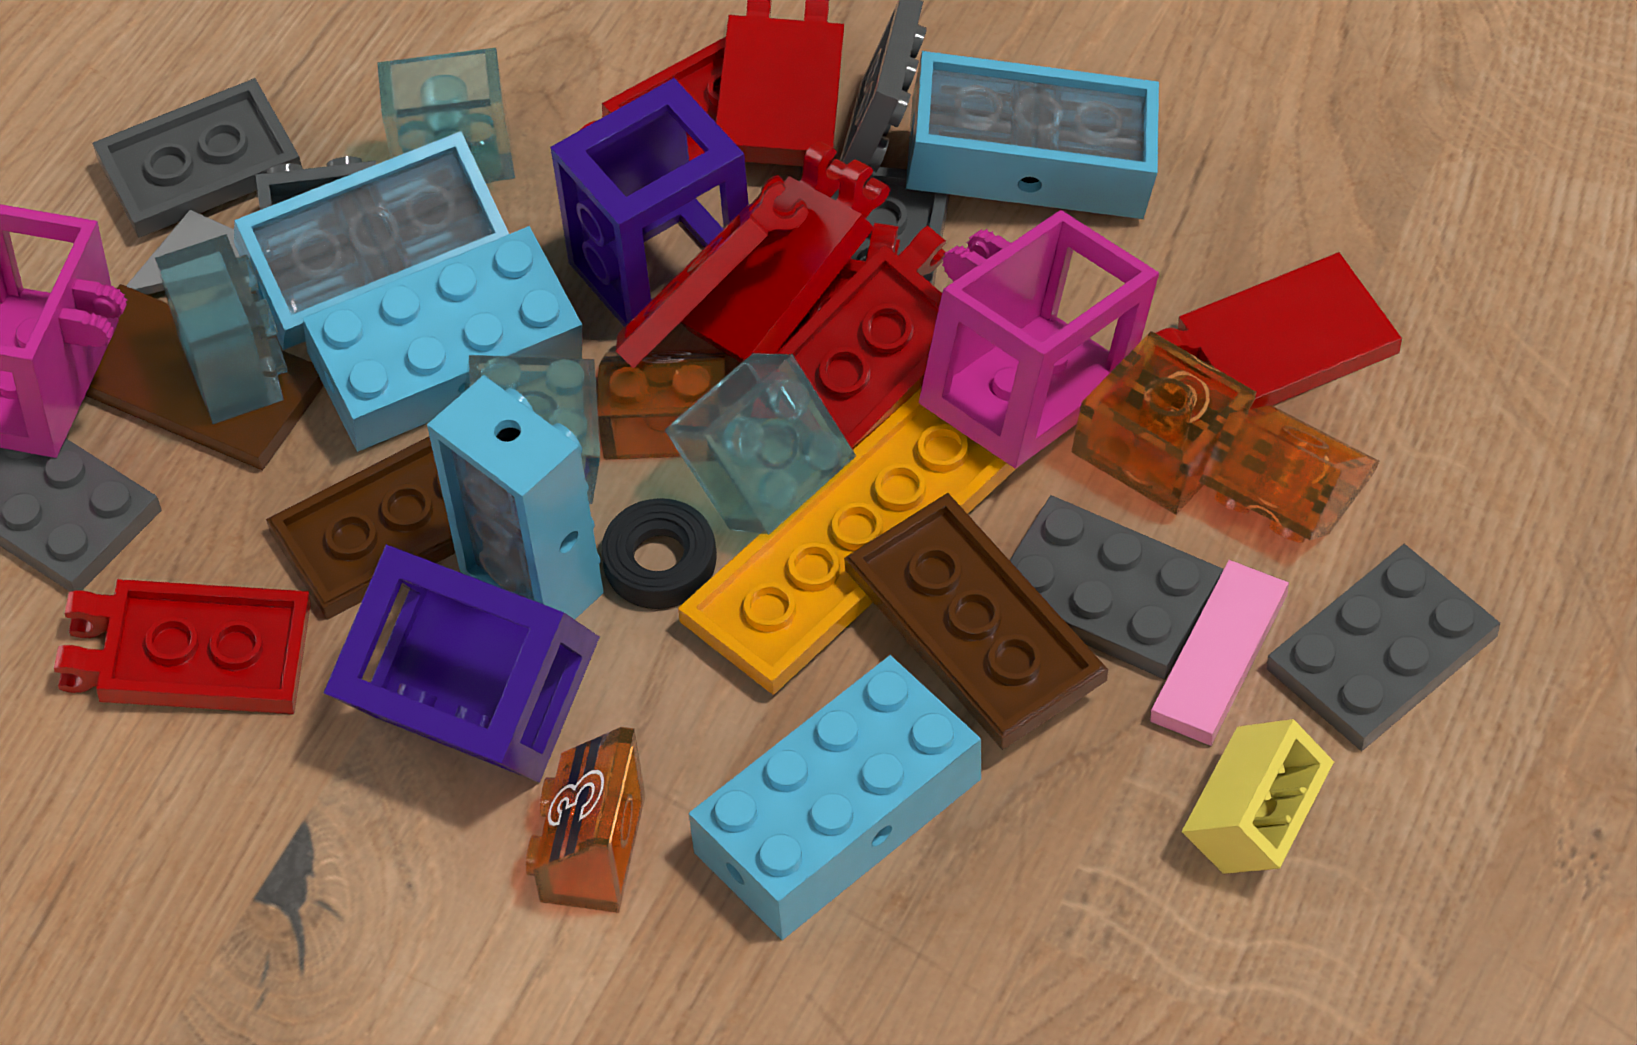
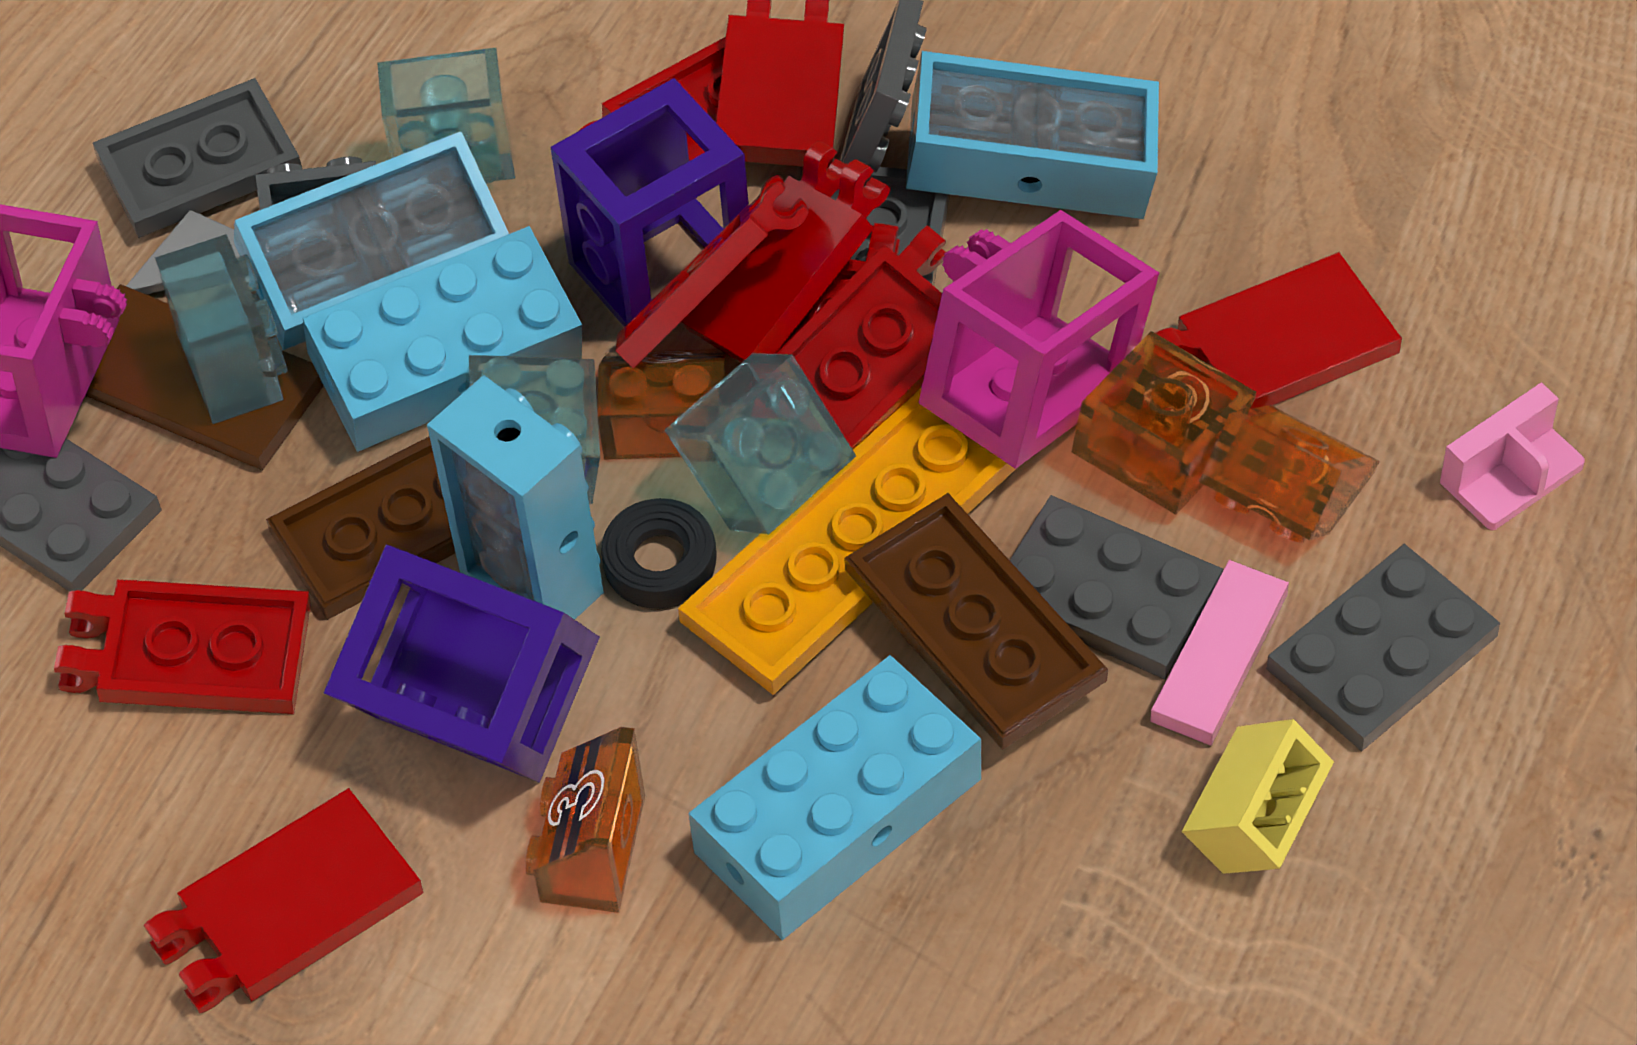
(285, 902): none -> red tile
(1510, 459): none -> bright pink panel

